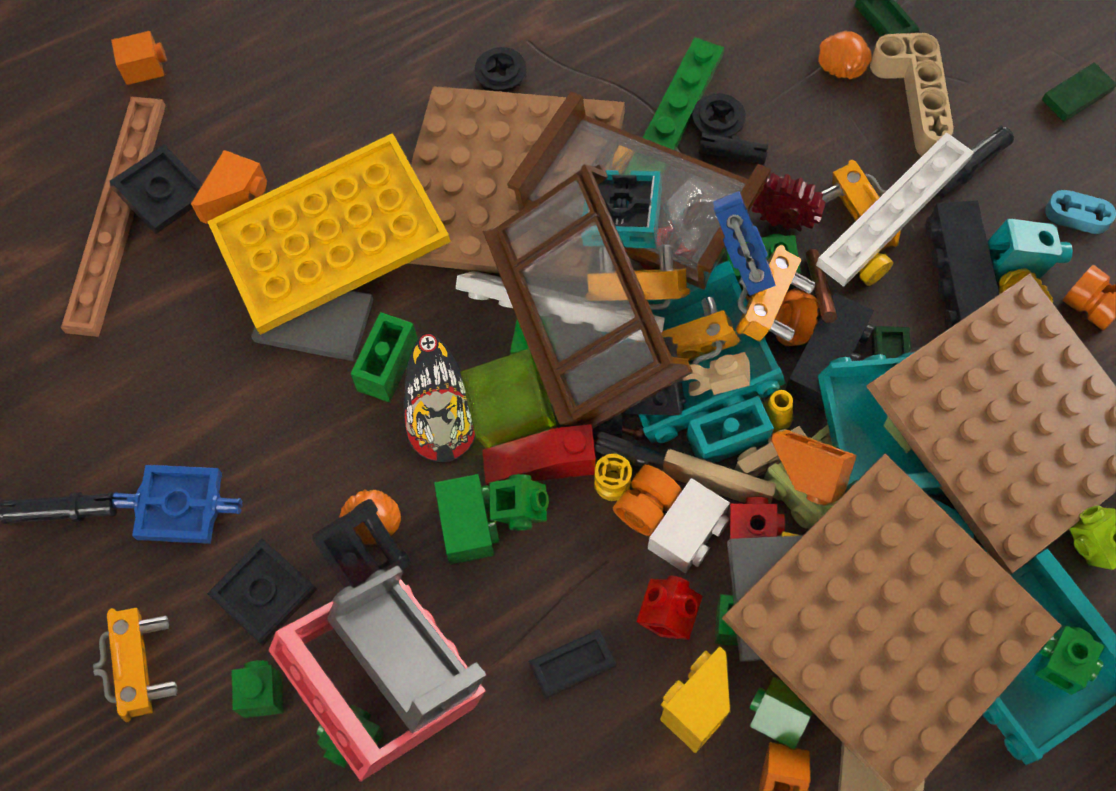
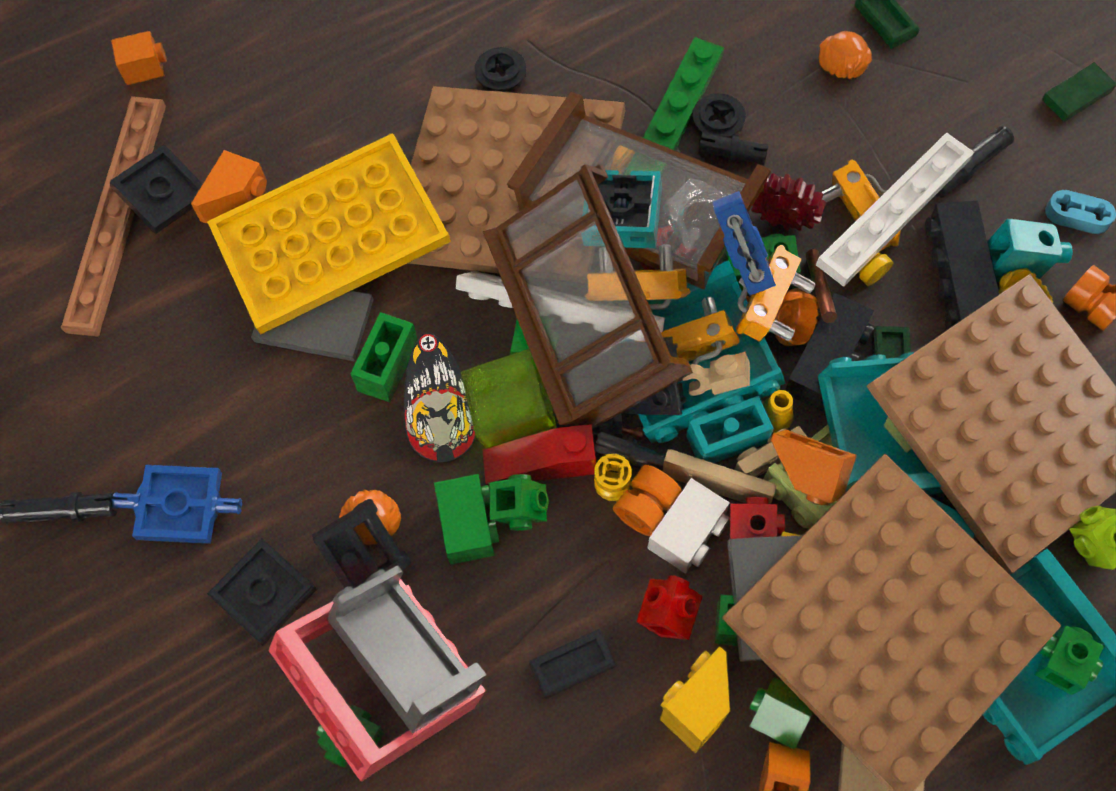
(130, 663): light orange piece -> none
(257, 690): green brick -> none
(919, 62): tan beam -> none

